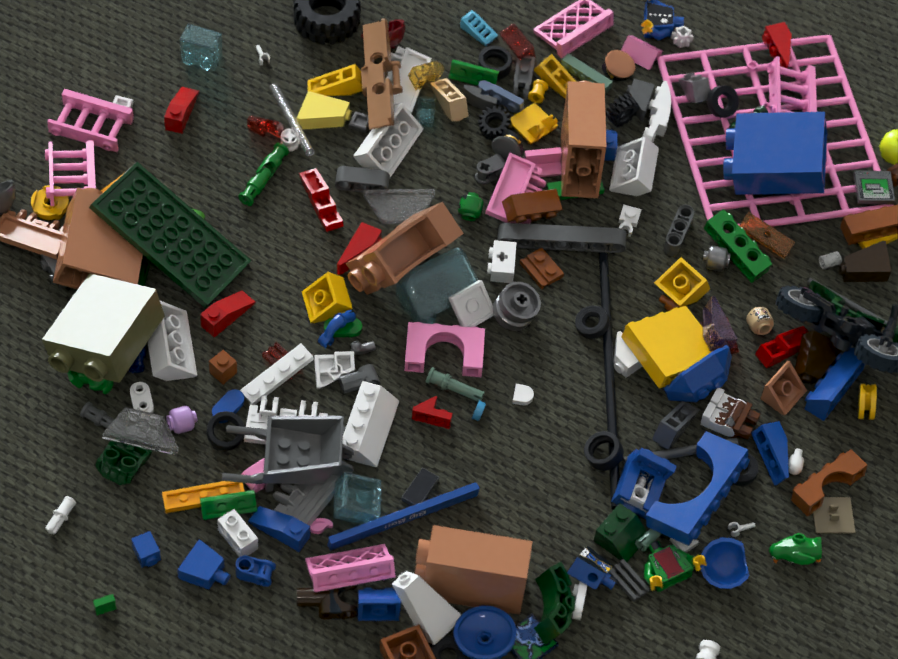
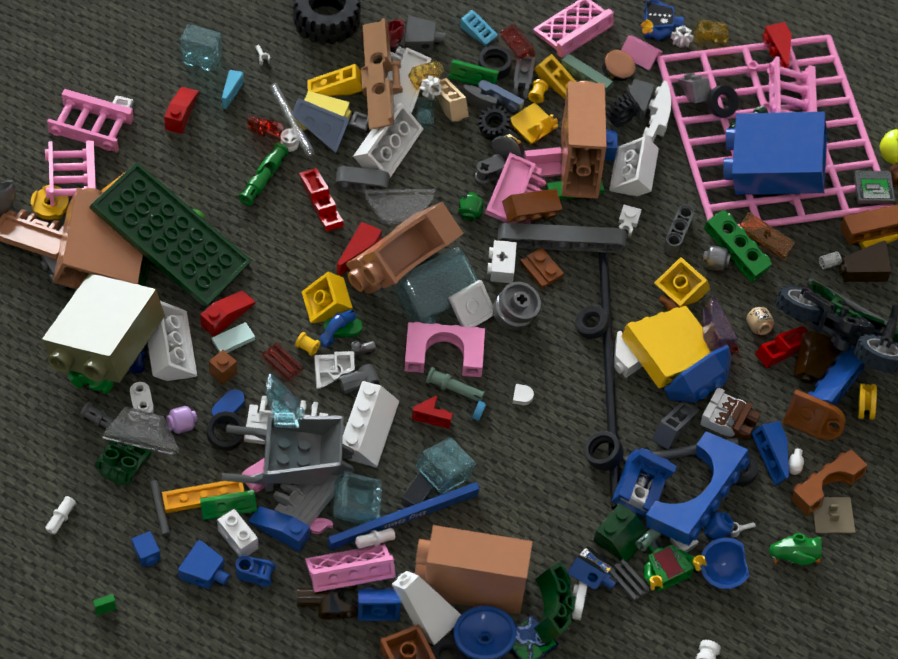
(160, 508): none -> dark grey bar
(233, 84): none -> medium azure slope
(233, 338): none -> light aqua tile
(277, 374): white plate -> none
(283, 404): none -> clear light blue slope
(307, 344): none -> yellow bush
(321, 122): none -> sand blue wing
(375, 538): none -> white axle
(422, 35): none -> dark grey torso
(431, 87): none -> white gear
(448, 463): none -> clear light blue piece
(711, 31): none -> clear yellow leg
(719, 526): none -> blue head
(783, 389): nougat slope -> none
(814, 416): none -> dark orange tile

